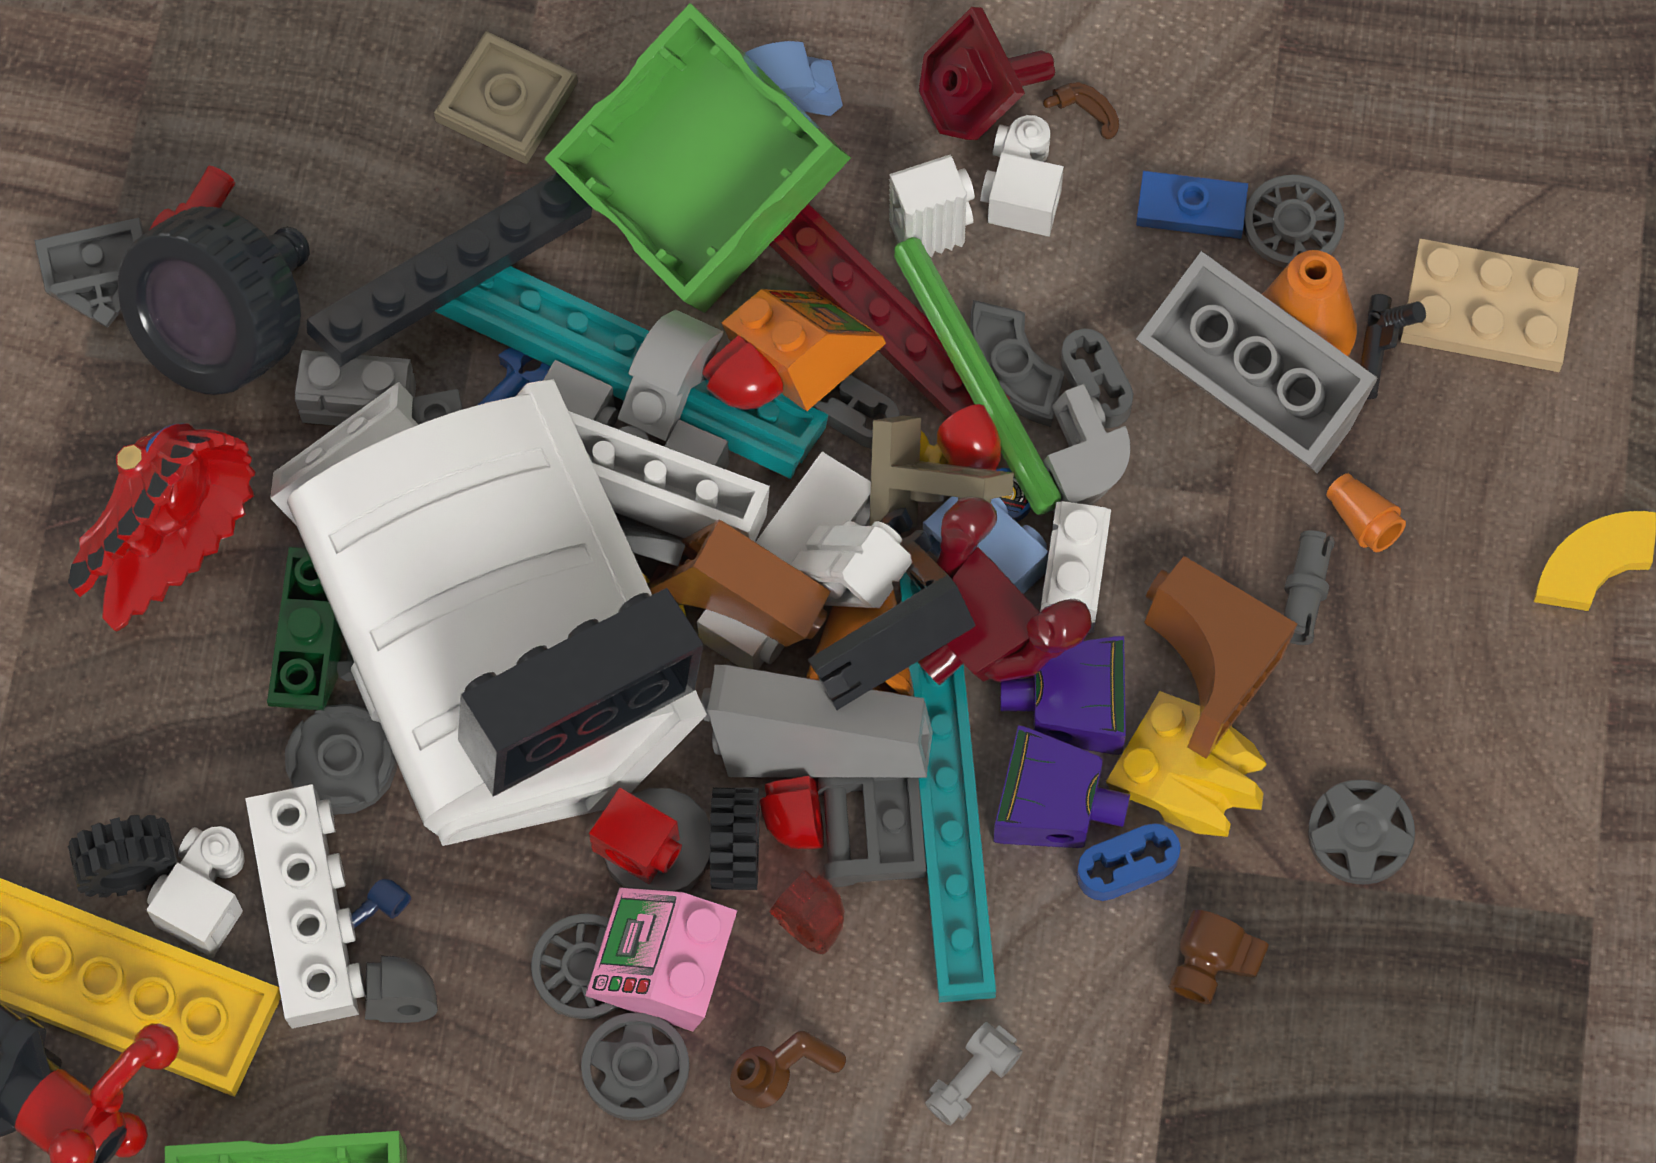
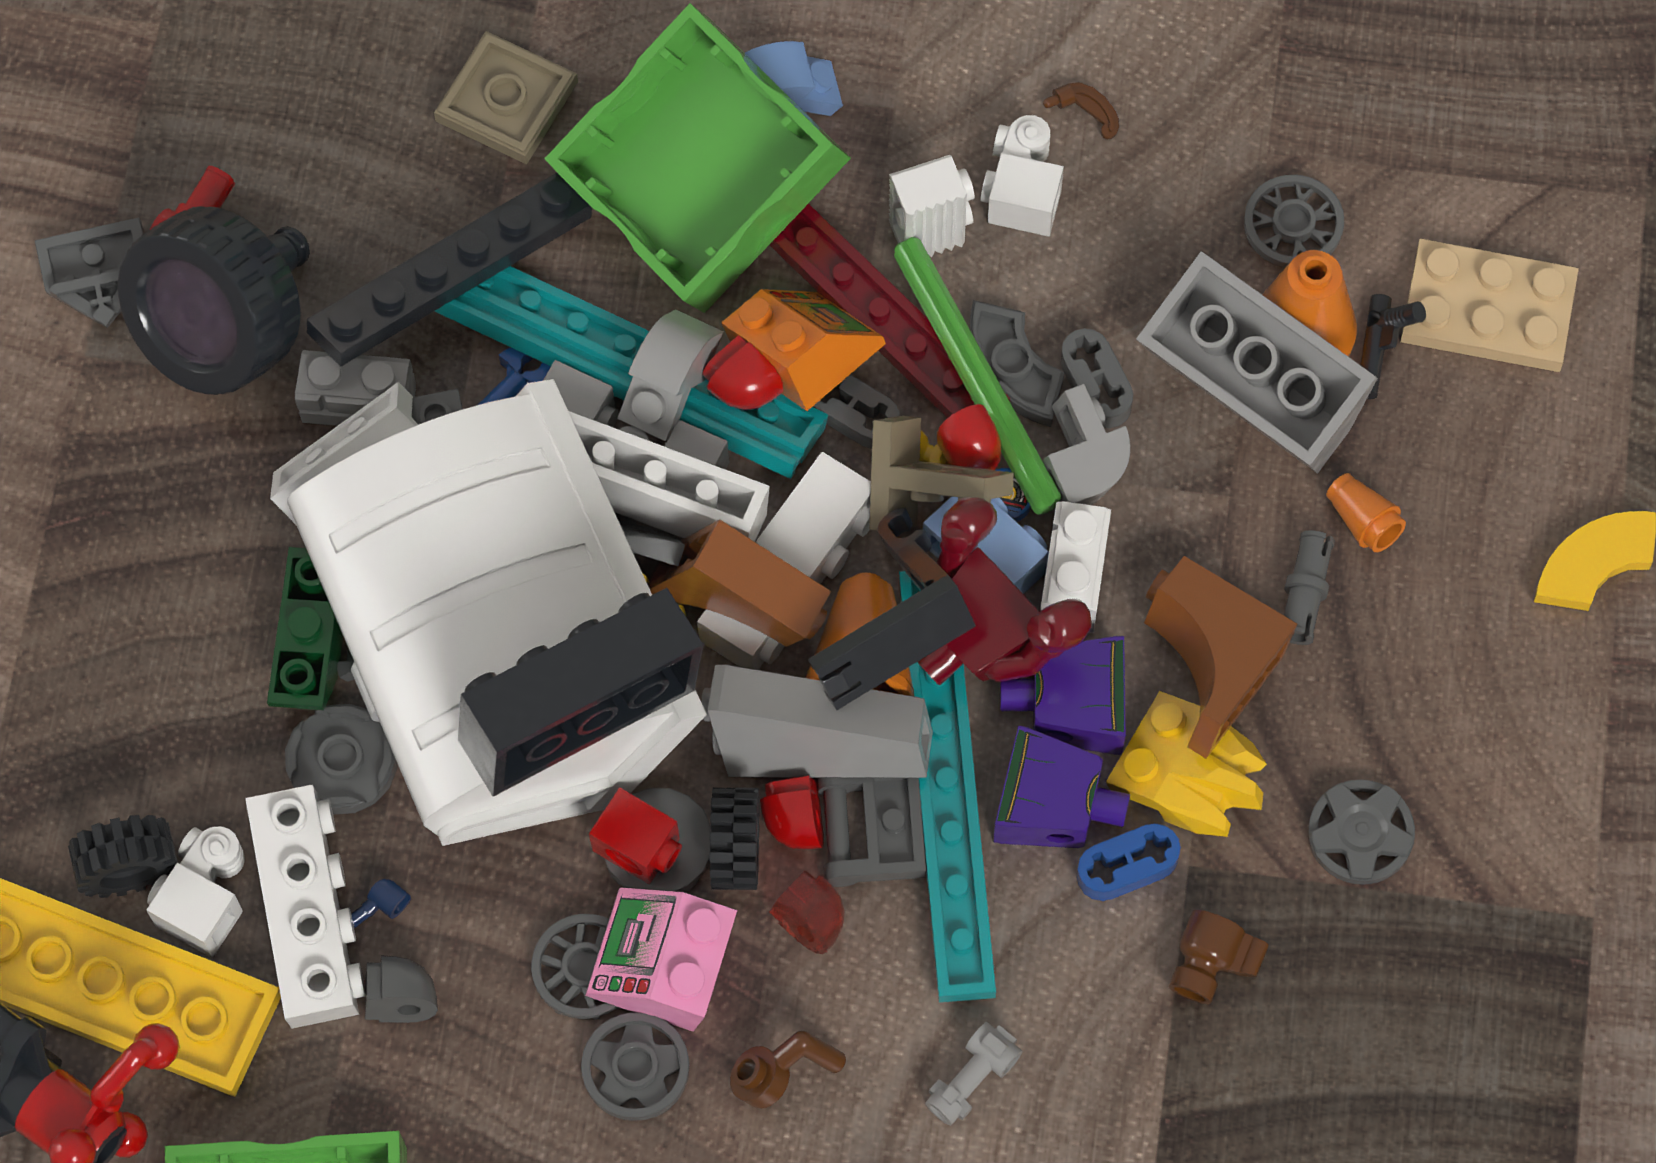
(170, 509): red piece -> none
(854, 562): white brick -> none
(972, 81): dark red piece -> none
(1192, 204): blue plate -> none

